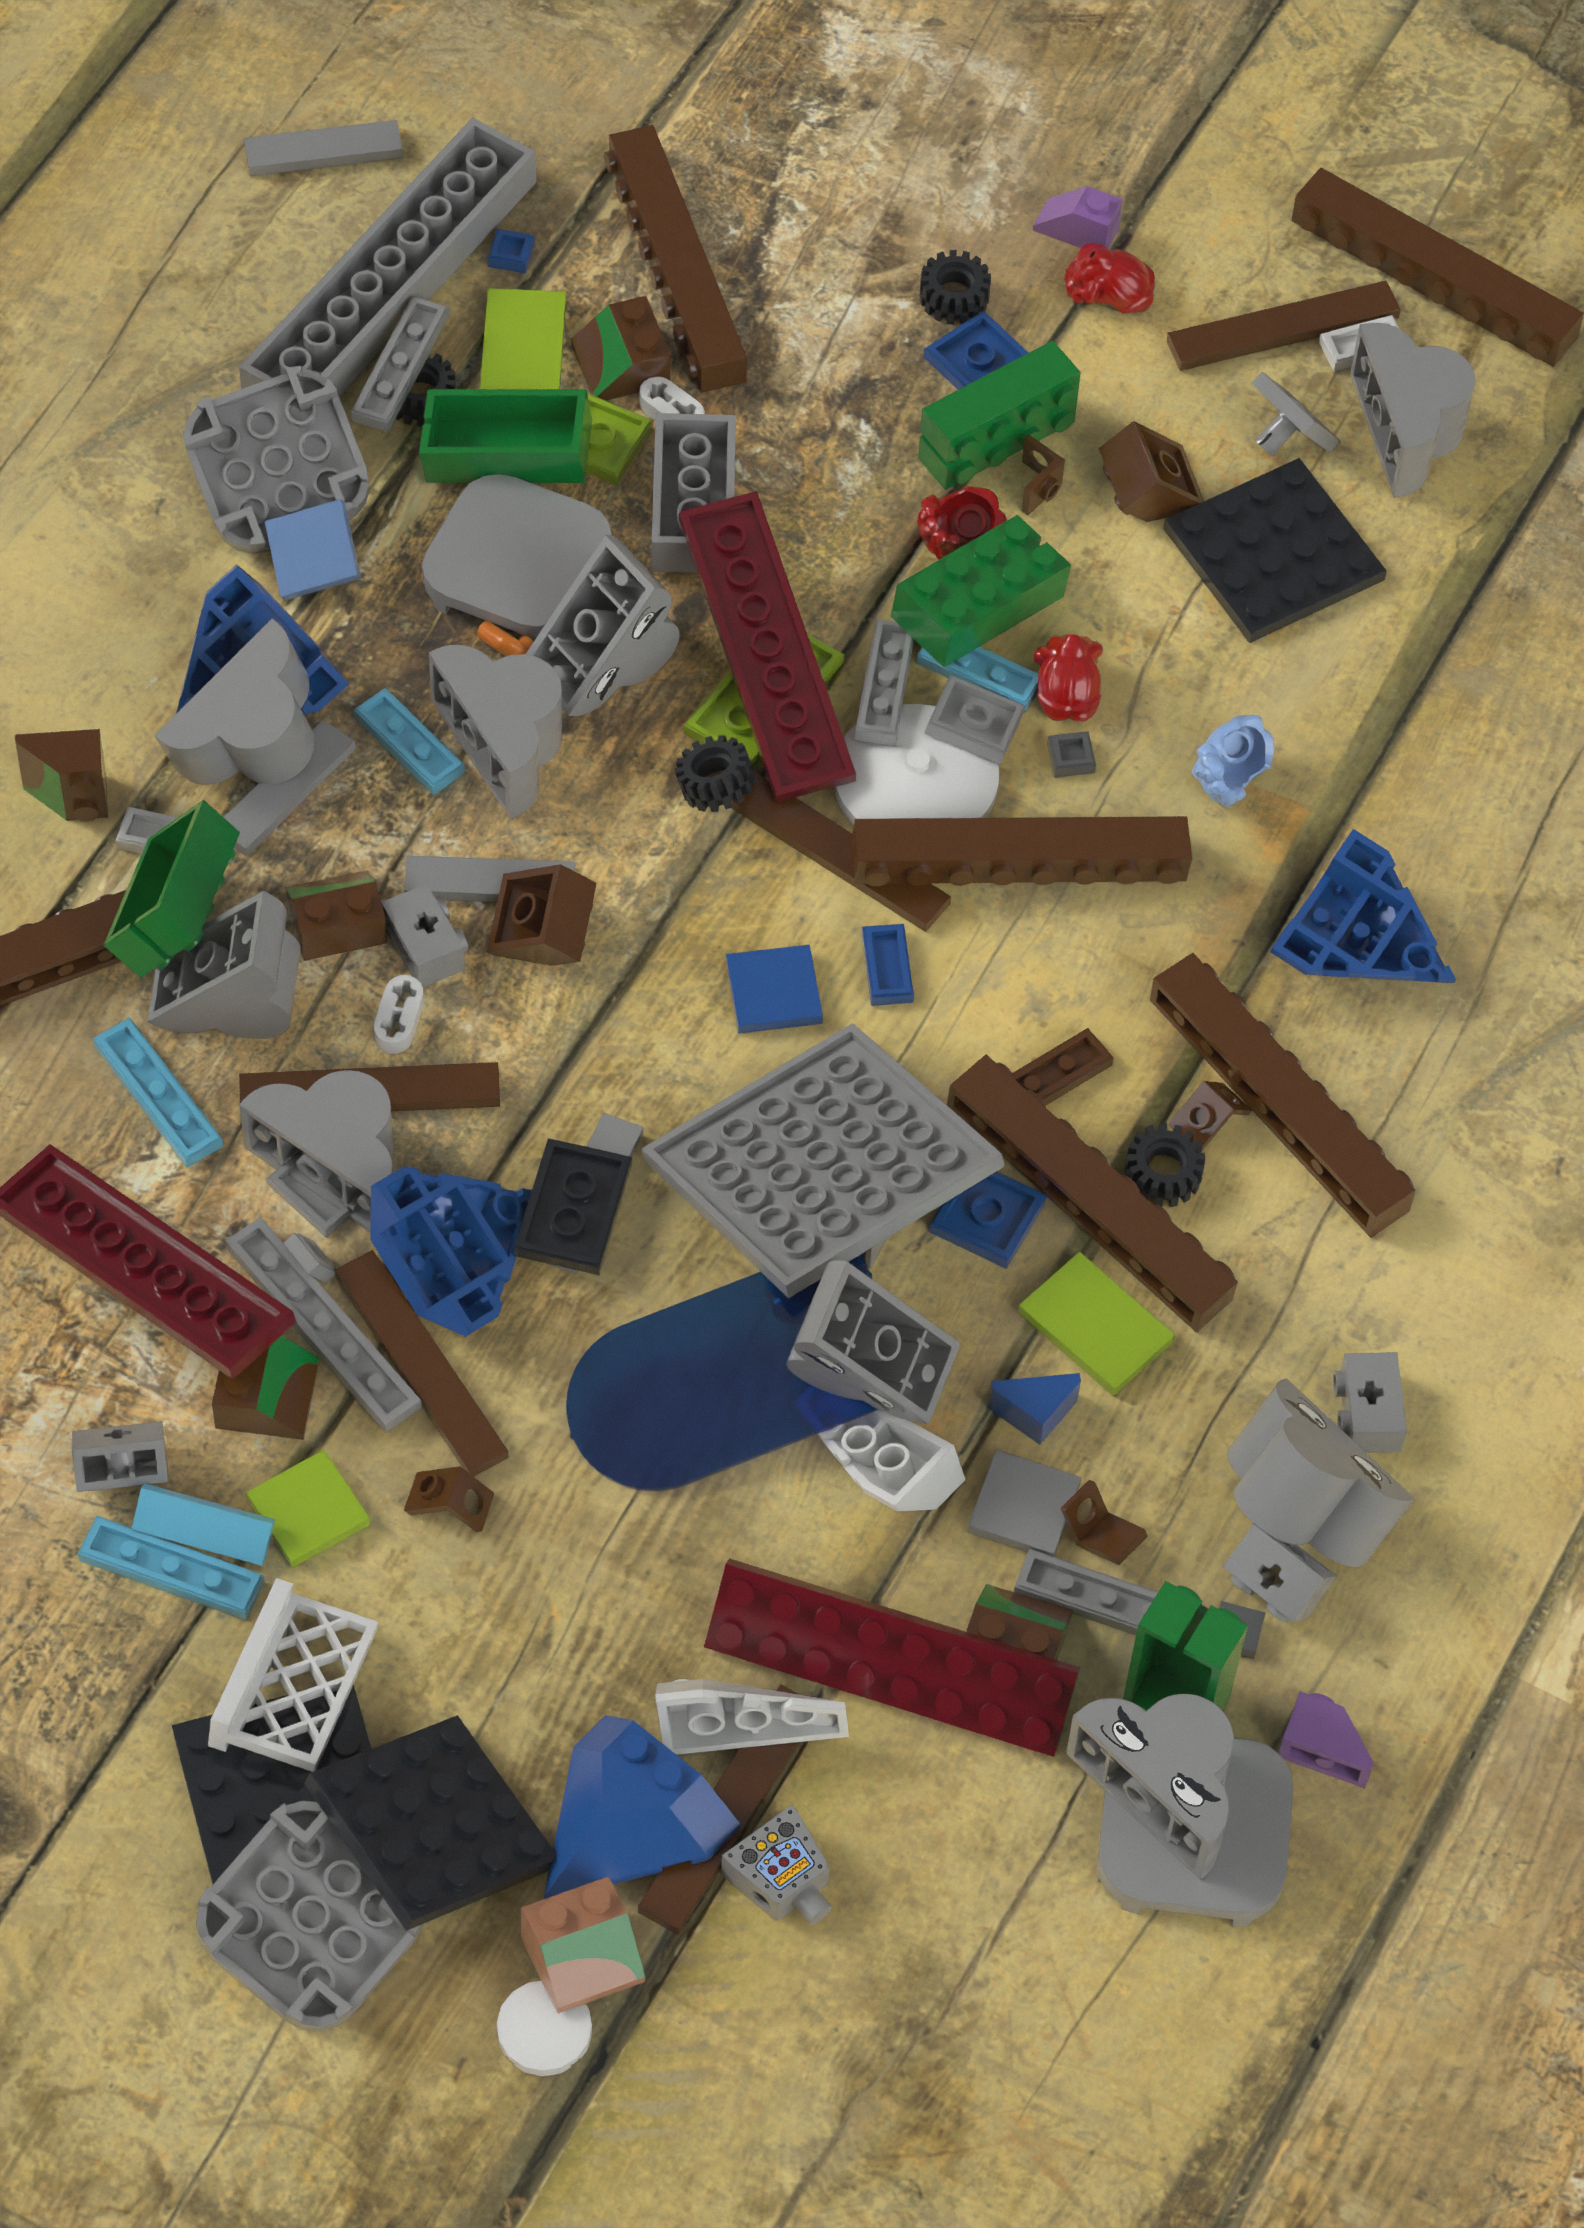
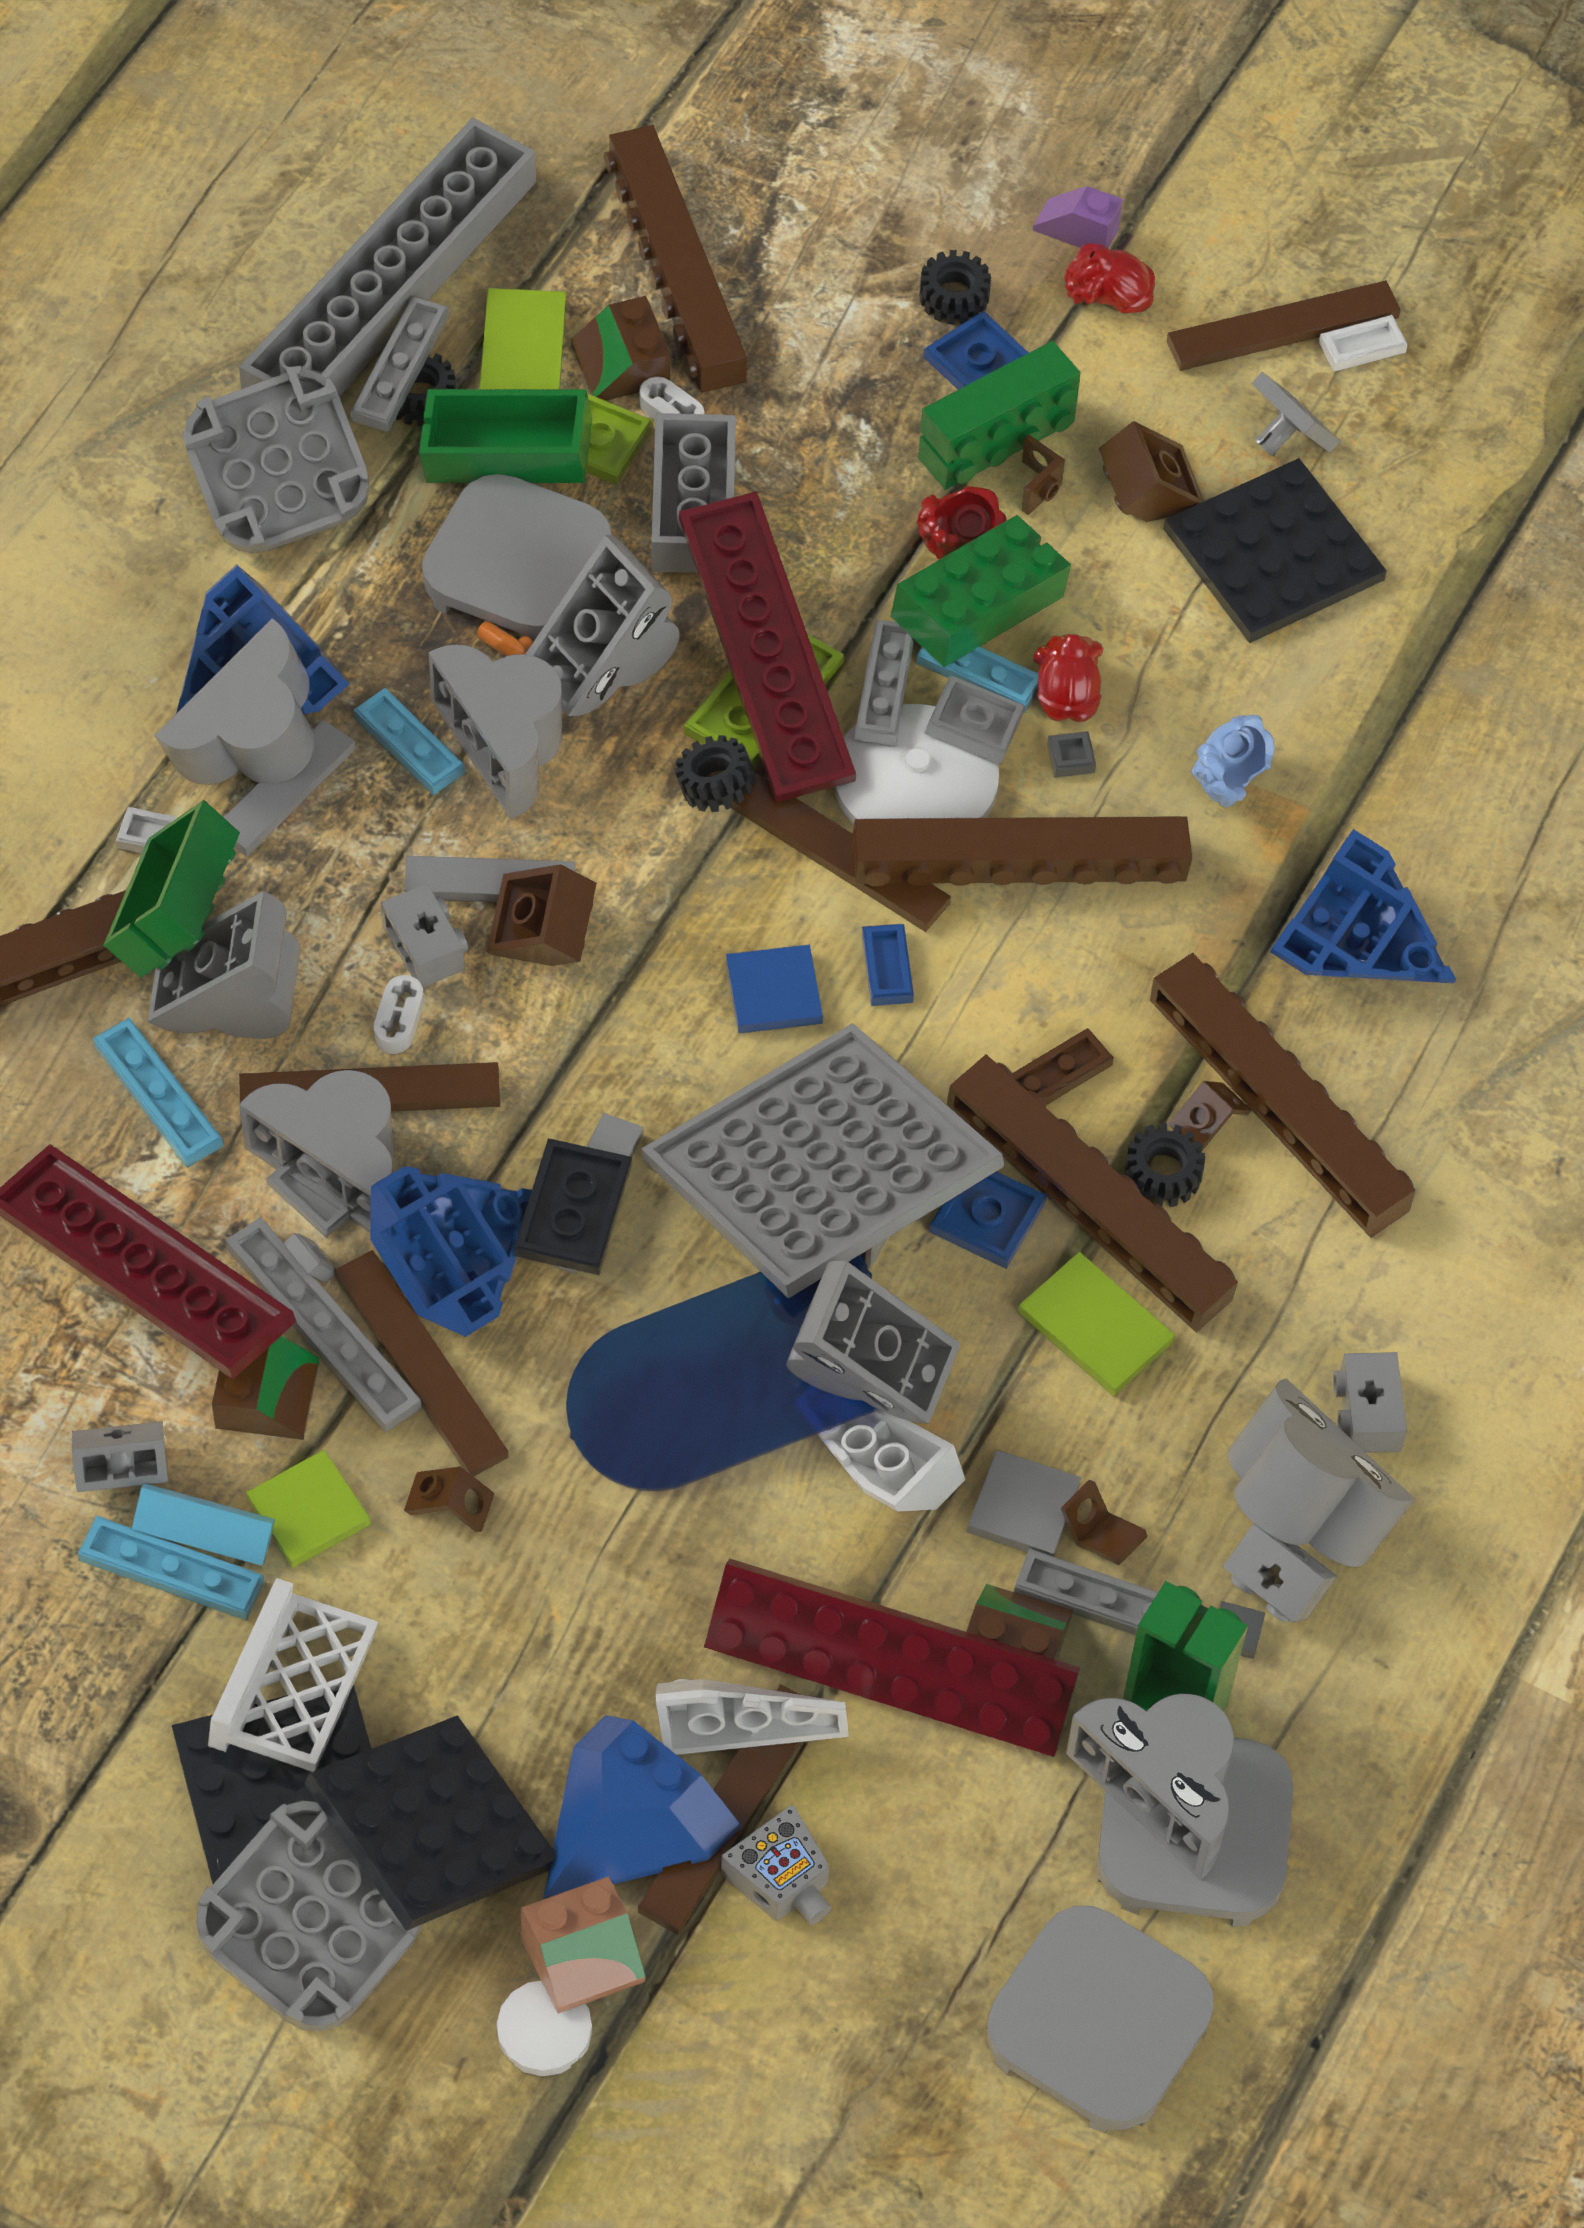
(65, 772): reddish brown slope -> none
(312, 549): medium blue tile -> none
(323, 148): light grey tile -> none
(337, 914): reddish brown slope -> none
(511, 251): blue tile -> none
(1035, 1403): blue slope -> none
(1100, 2017): none -> light grey tile
(1325, 1740): medium lavender slope -> none
(1411, 401): light grey brick -> none
(1437, 267): reddish brown brick -> none

